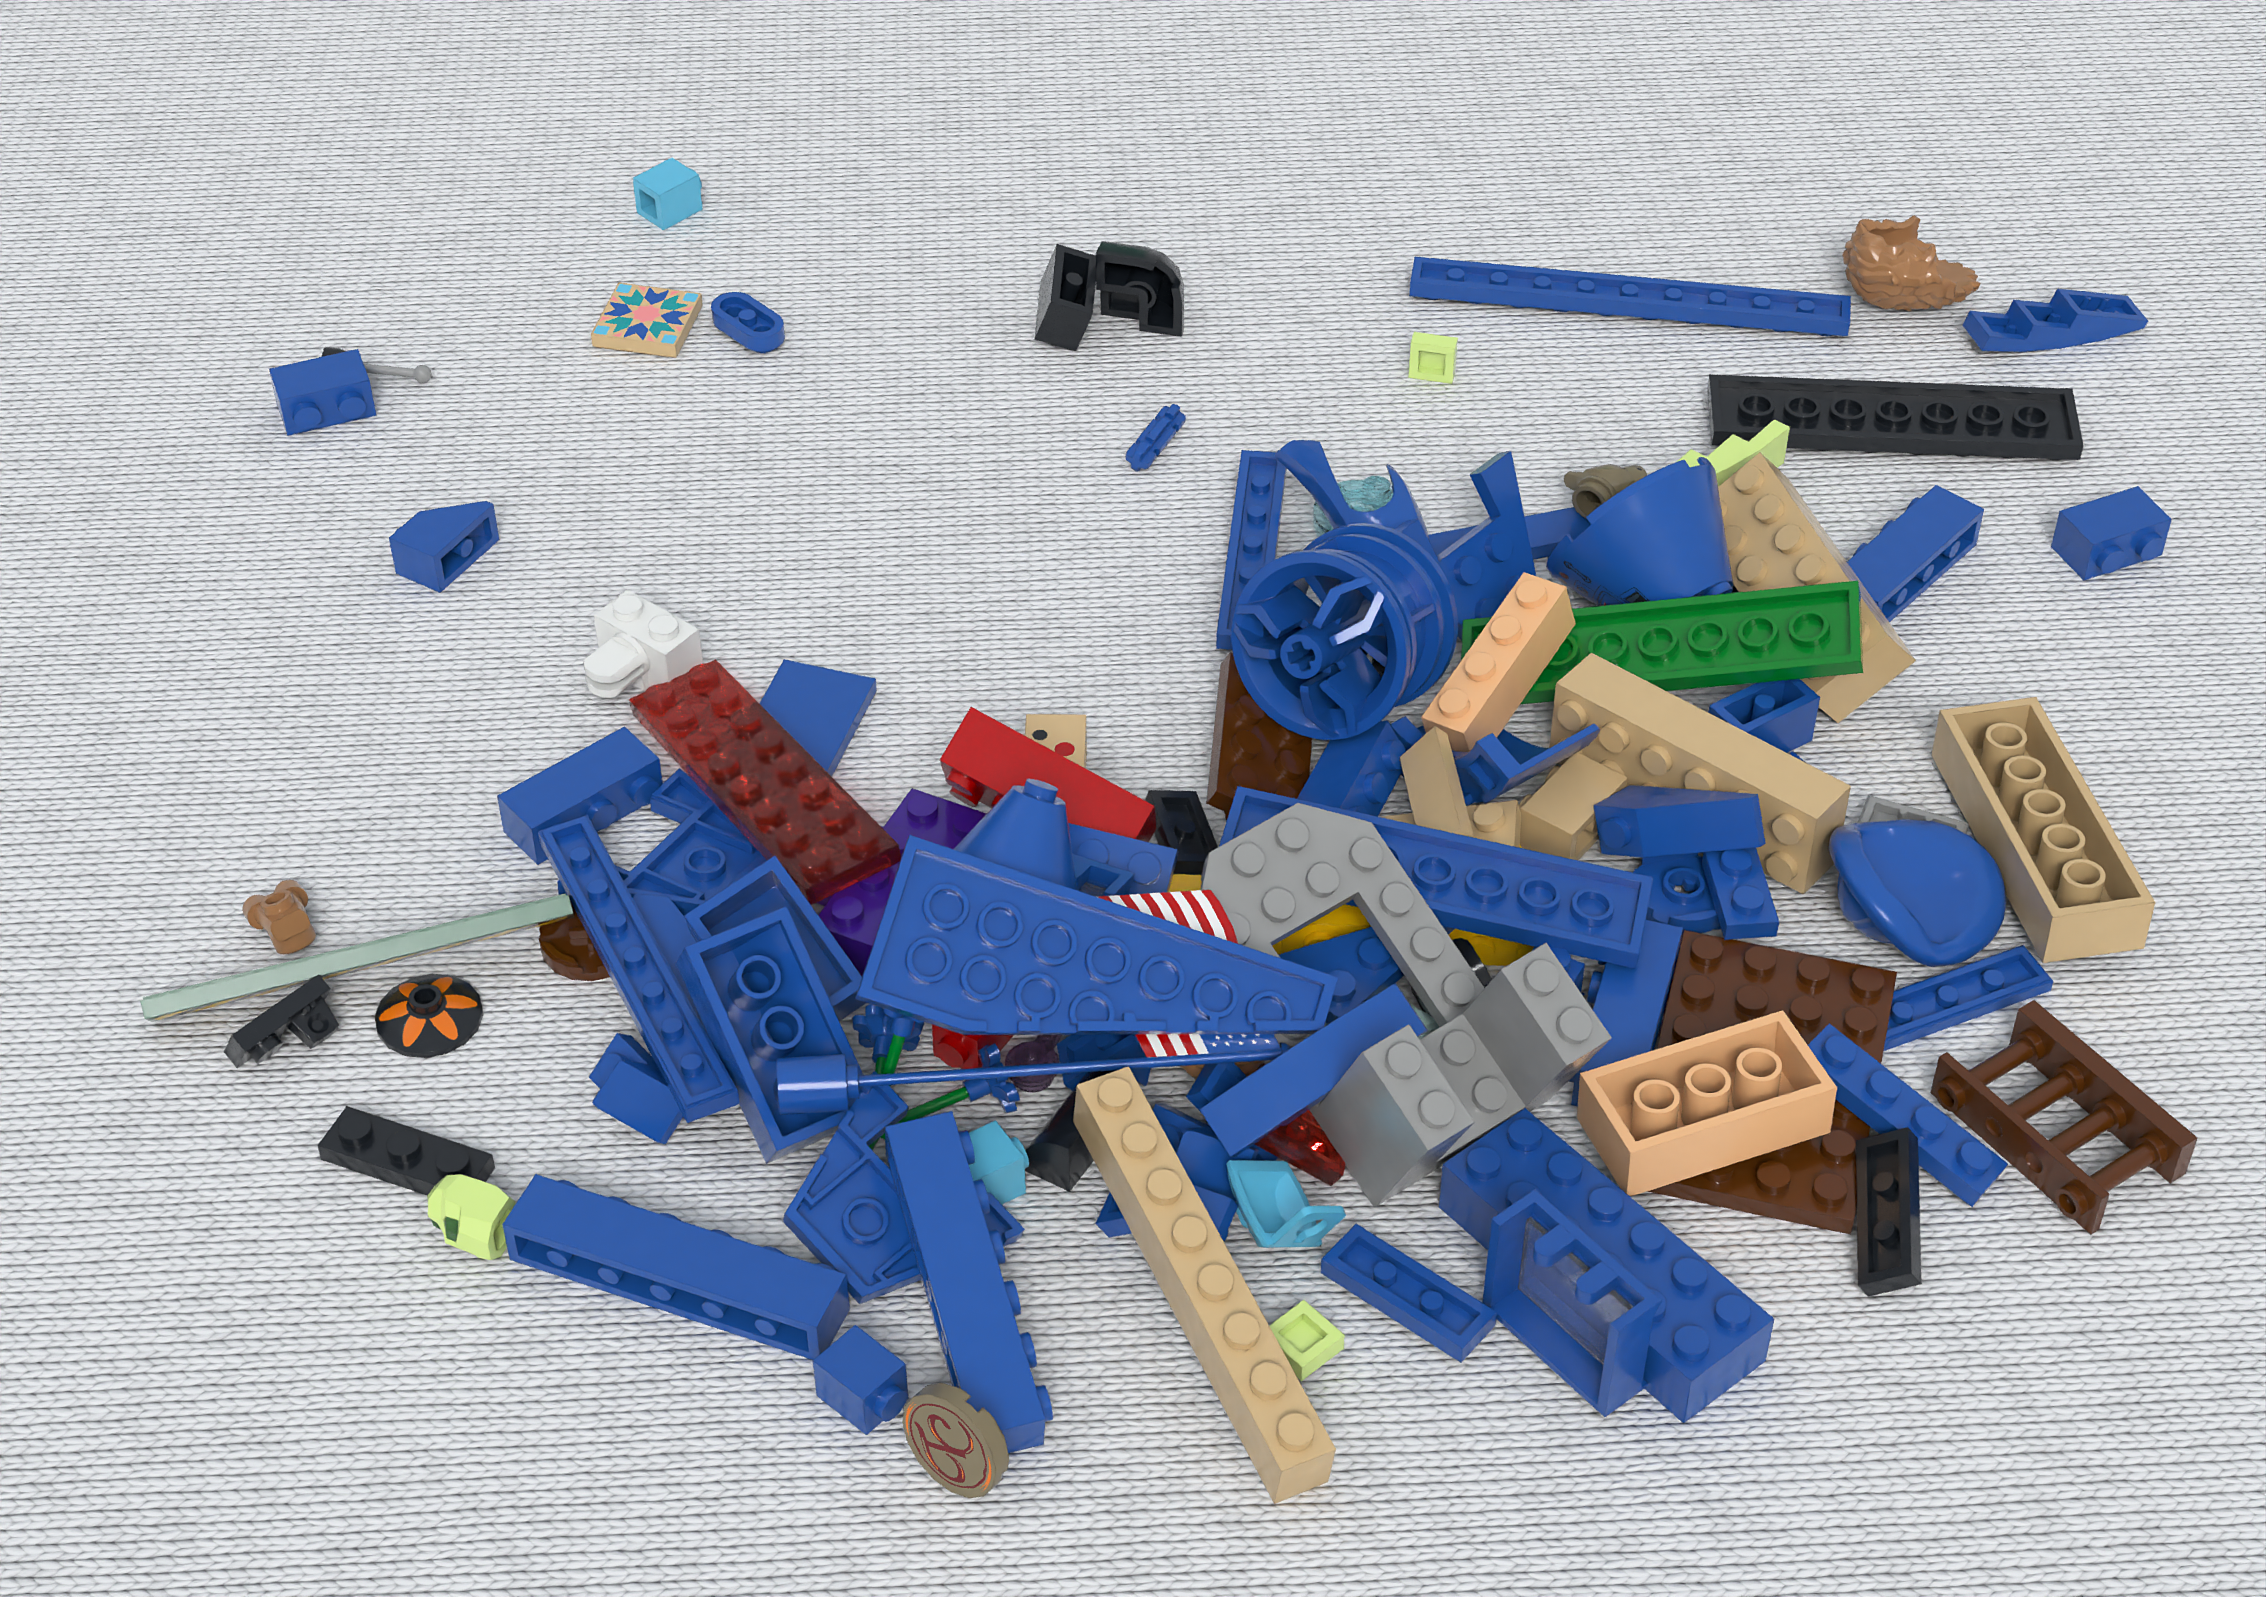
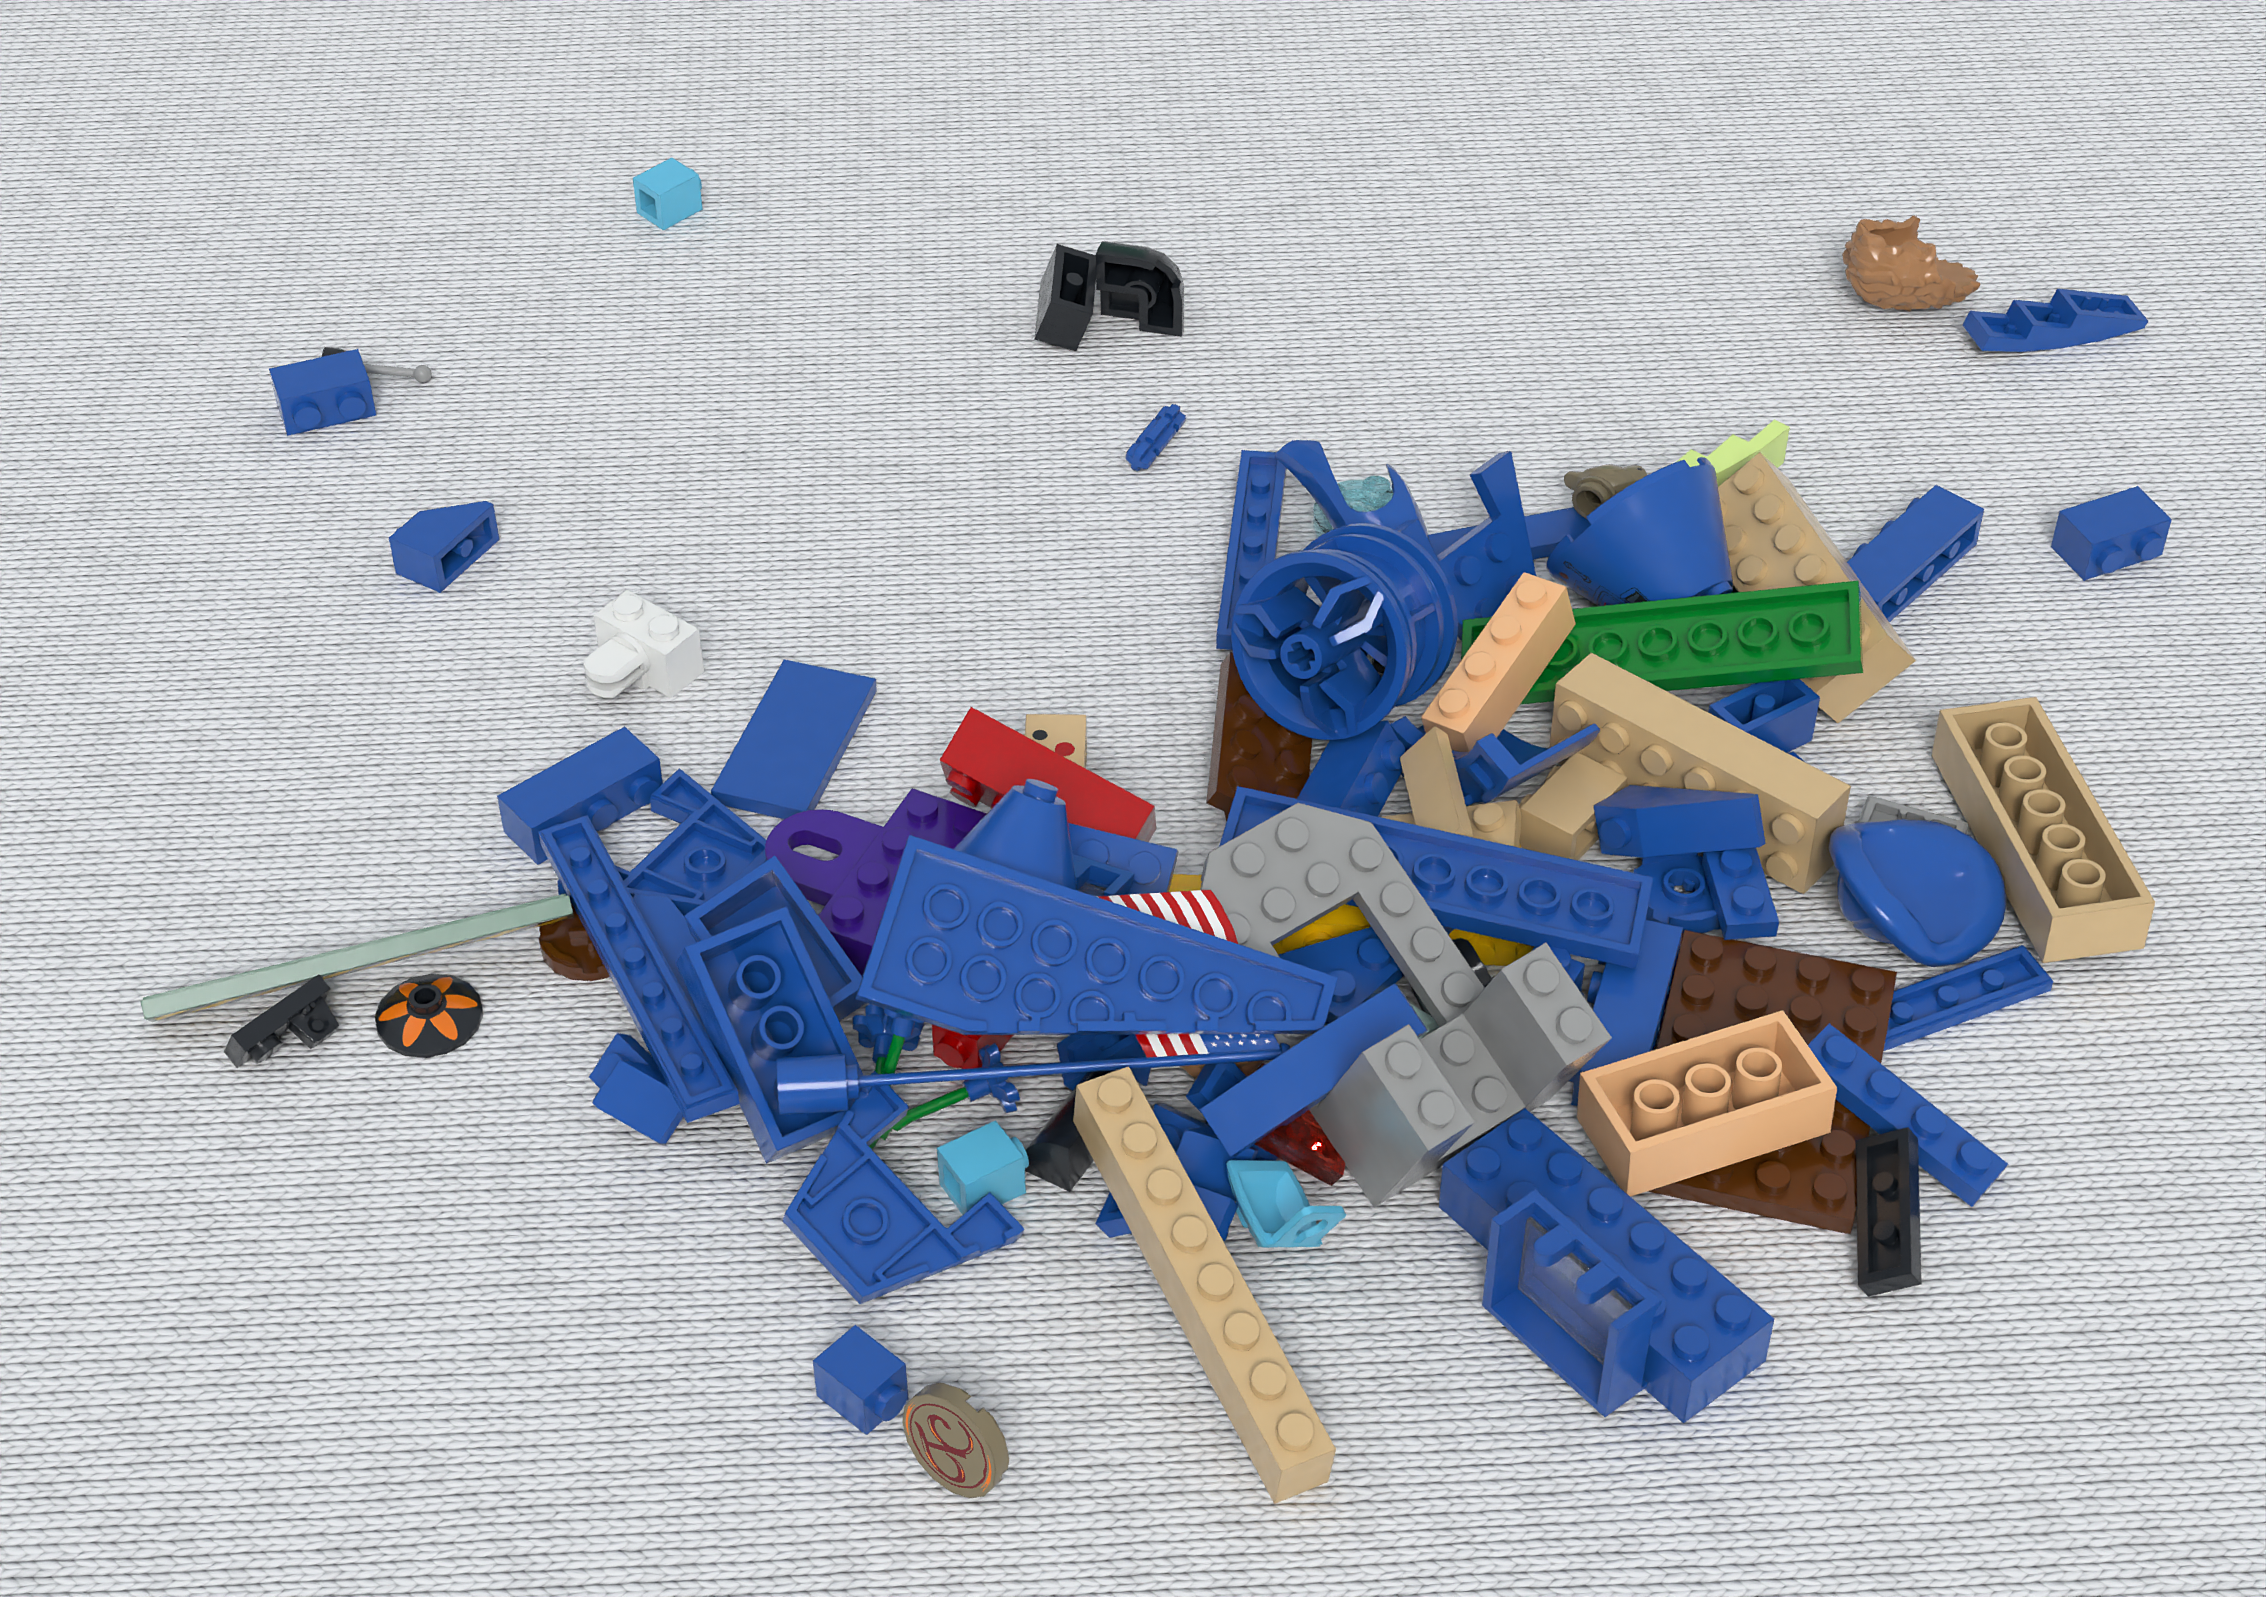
(282, 916): medium nougat plate -> none
(399, 1152): black plate -> none
(470, 1214): yellowish green rock -> none
(647, 320): tile -> none
(677, 1267): blue brick -> none
(748, 321): blue plate -> none
(765, 781): clear red plate -> none
(963, 1276): blue brick -> none
(1034, 1052): clear purple plate -> none
(1184, 827): black plate -> none
(1307, 1339): yellowish green plate -> none
(1408, 1292): blue plate -> none
(1433, 357): yellowish green plate -> none
(1631, 296): blue plate -> none
(1899, 416): black plate -> none
(2090, 1081): reddish brown fence -> none

